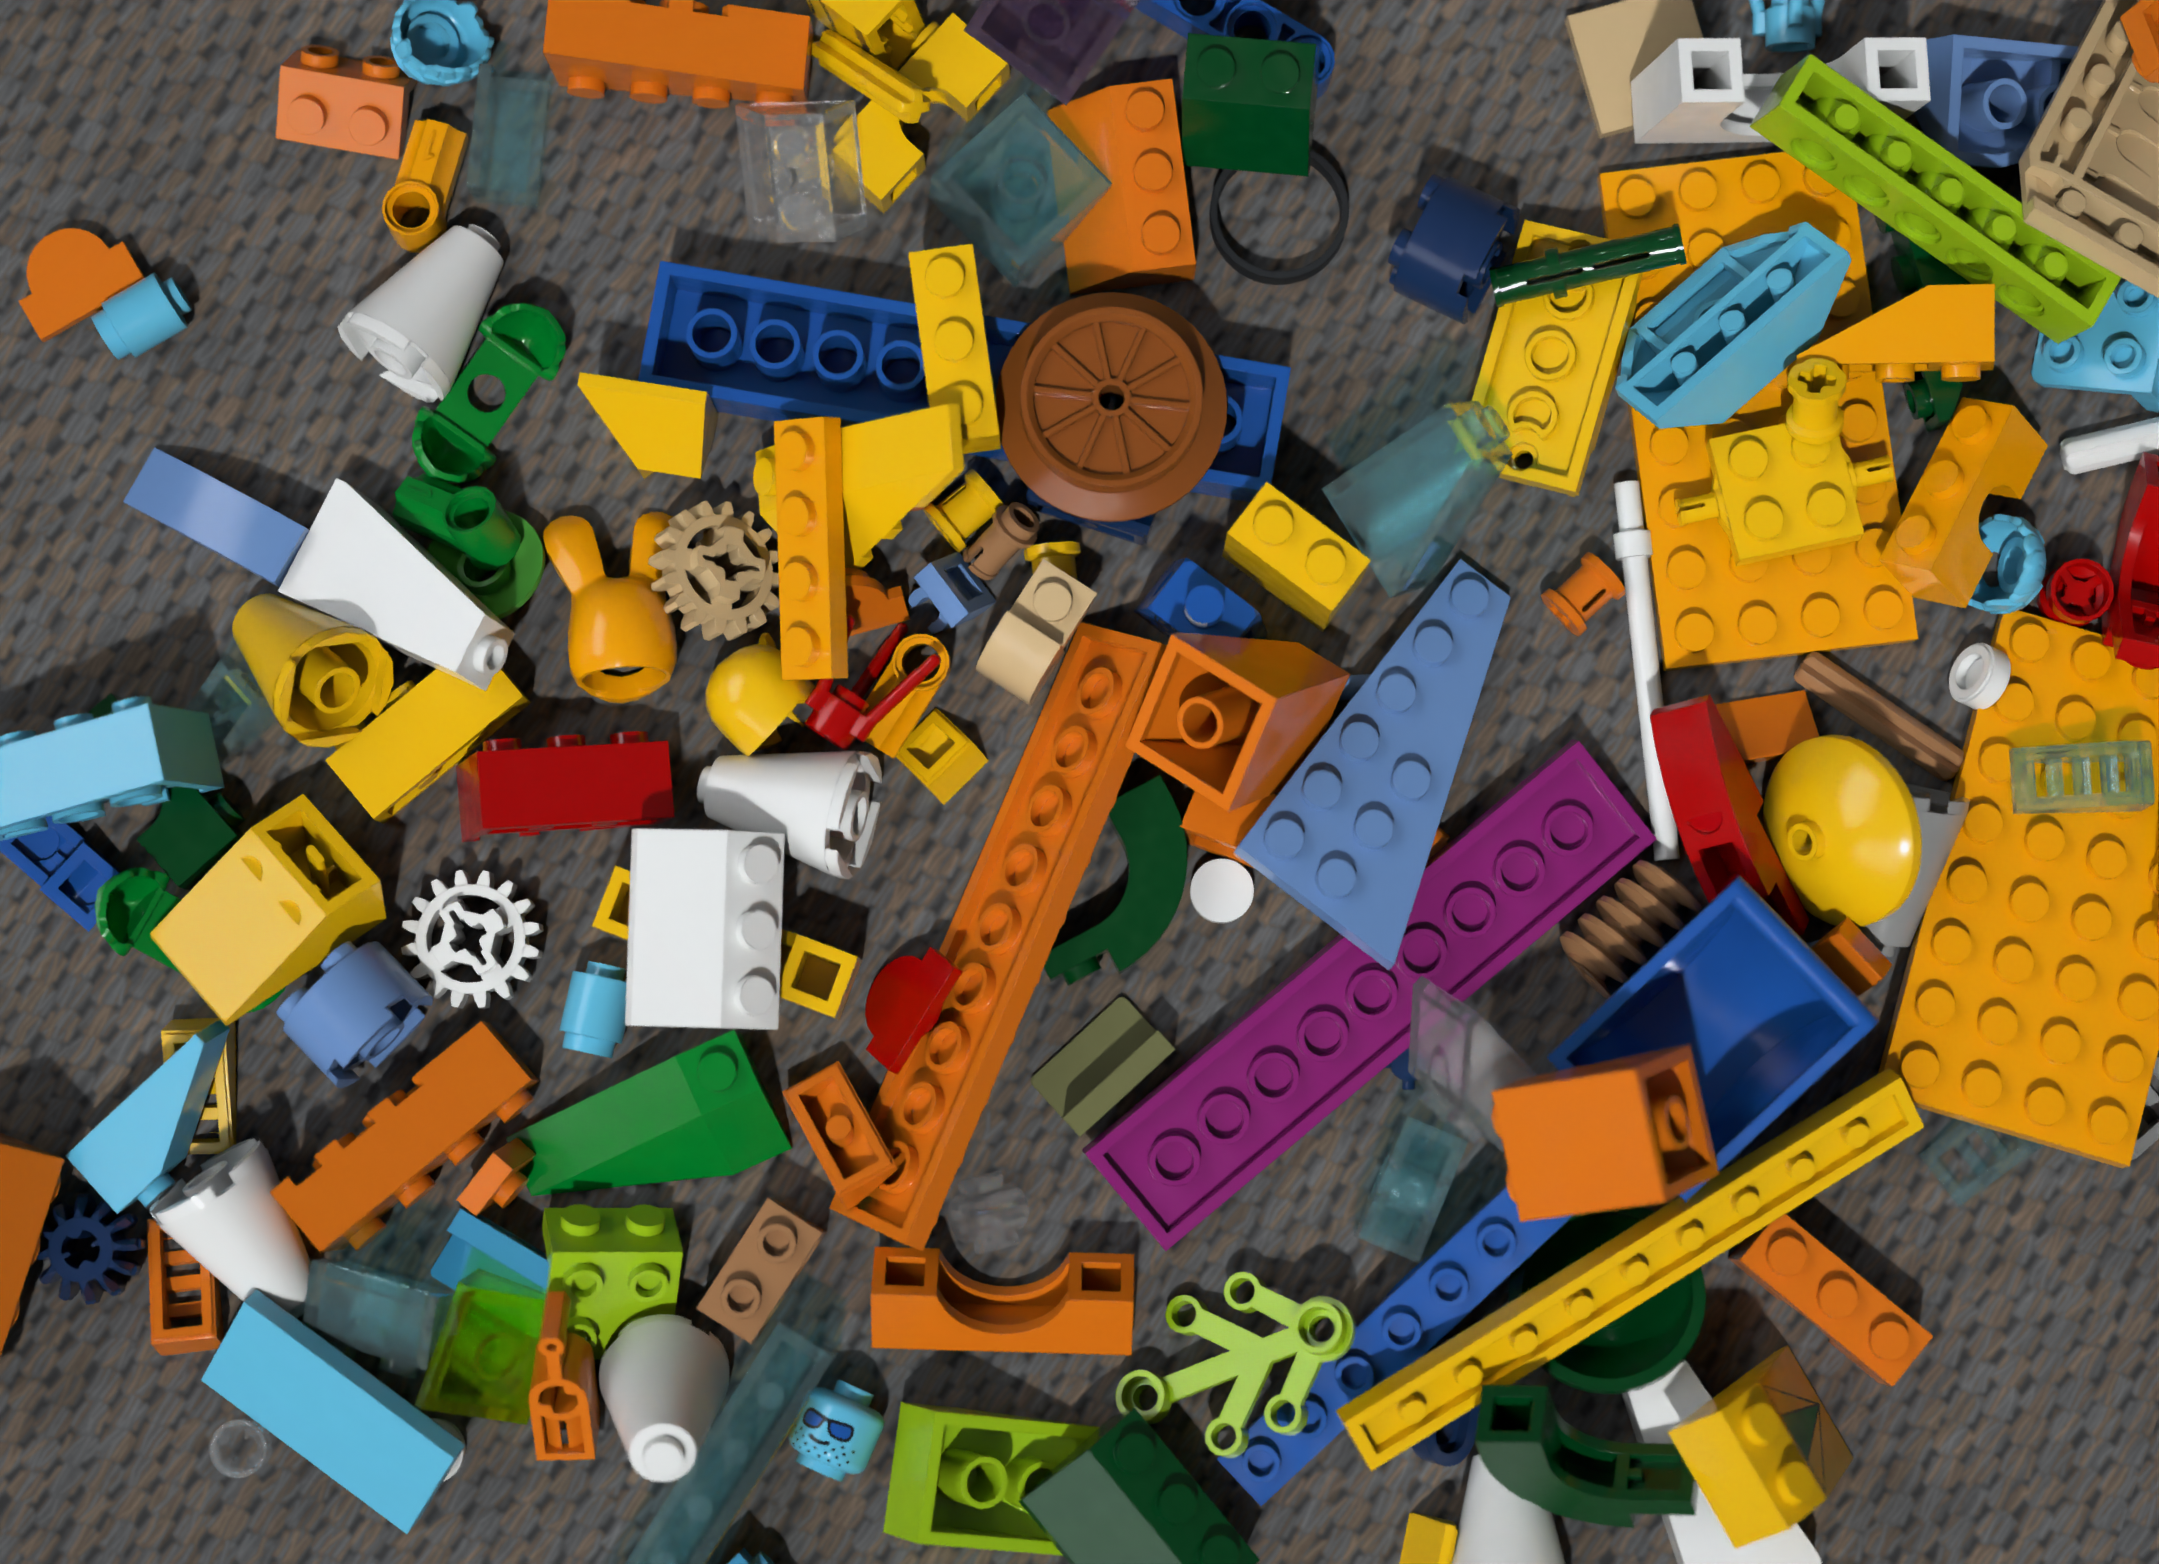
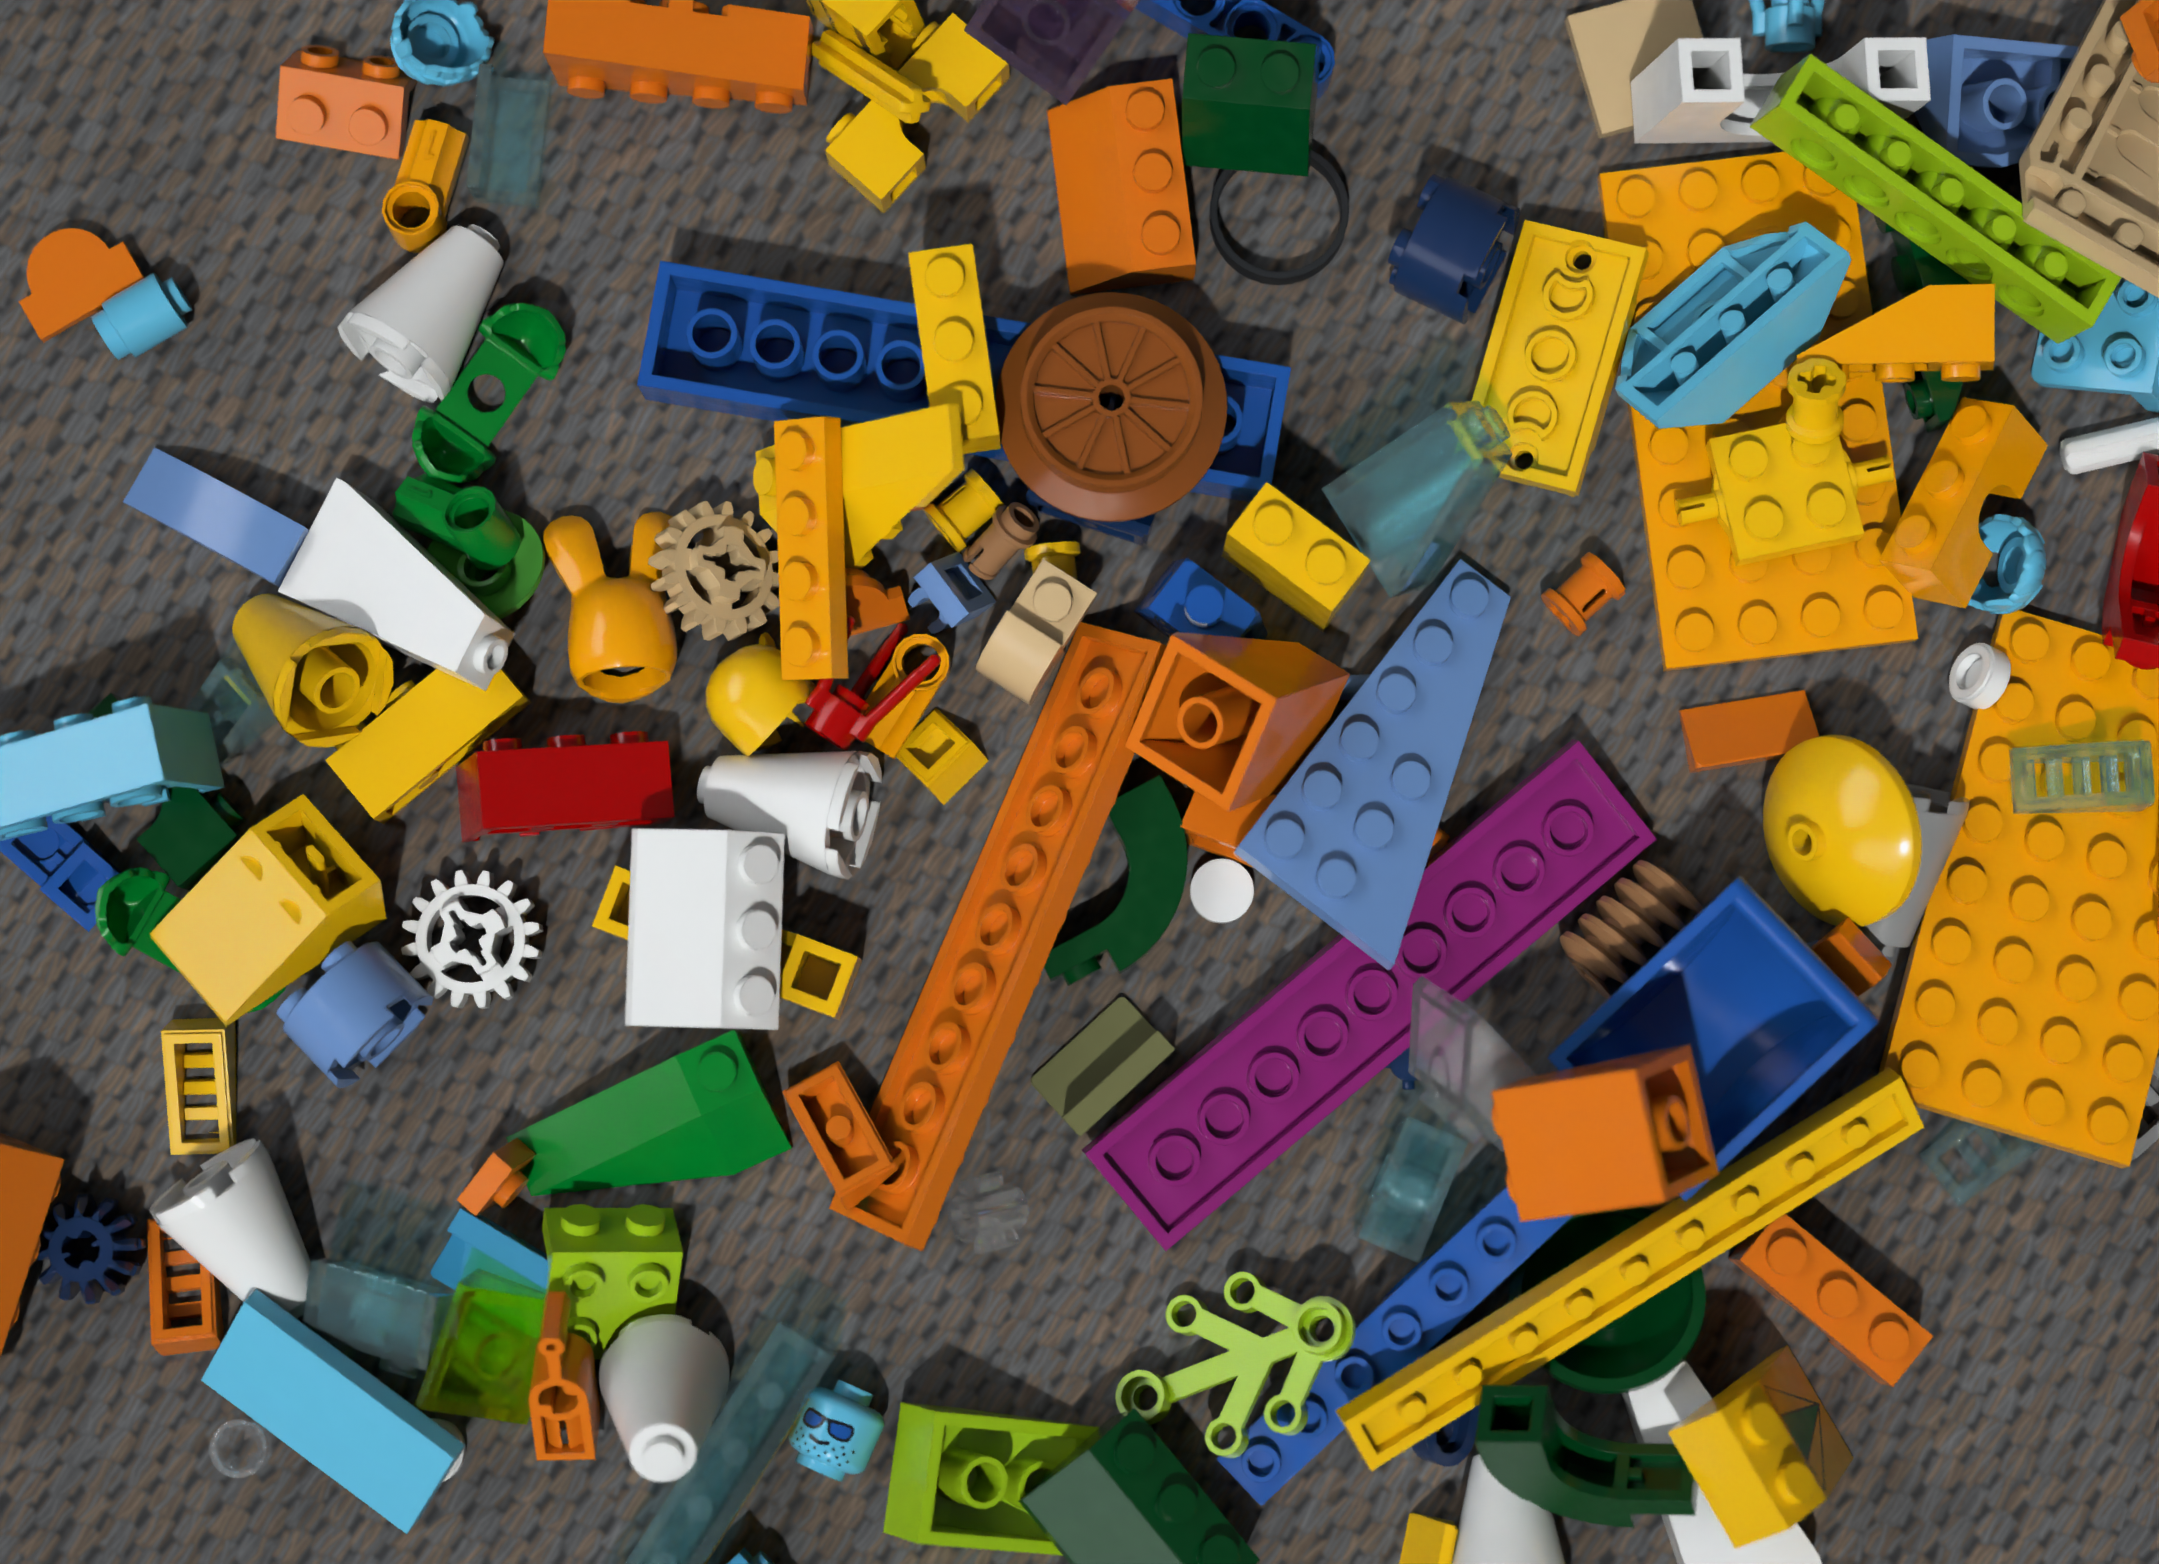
(153, 1127): medium azure slope -> none
(408, 1141): orange wedge -> none
(595, 1010): medium azure brick -> none
(655, 423): yellow slope -> none
(761, 1270): medium nougat brick -> none
(801, 170): clear slope -> none
(907, 1004): red piece -> none
(932, 1306): orange arch -> none
(1018, 189): clear light blue slope -> none
(1515, 281): dark green pin -> none
(1634, 548): white bar -> none
(1719, 807): red slope -> none
(1879, 716): medium nougat axle -> none
(2085, 585): red wheel -> none

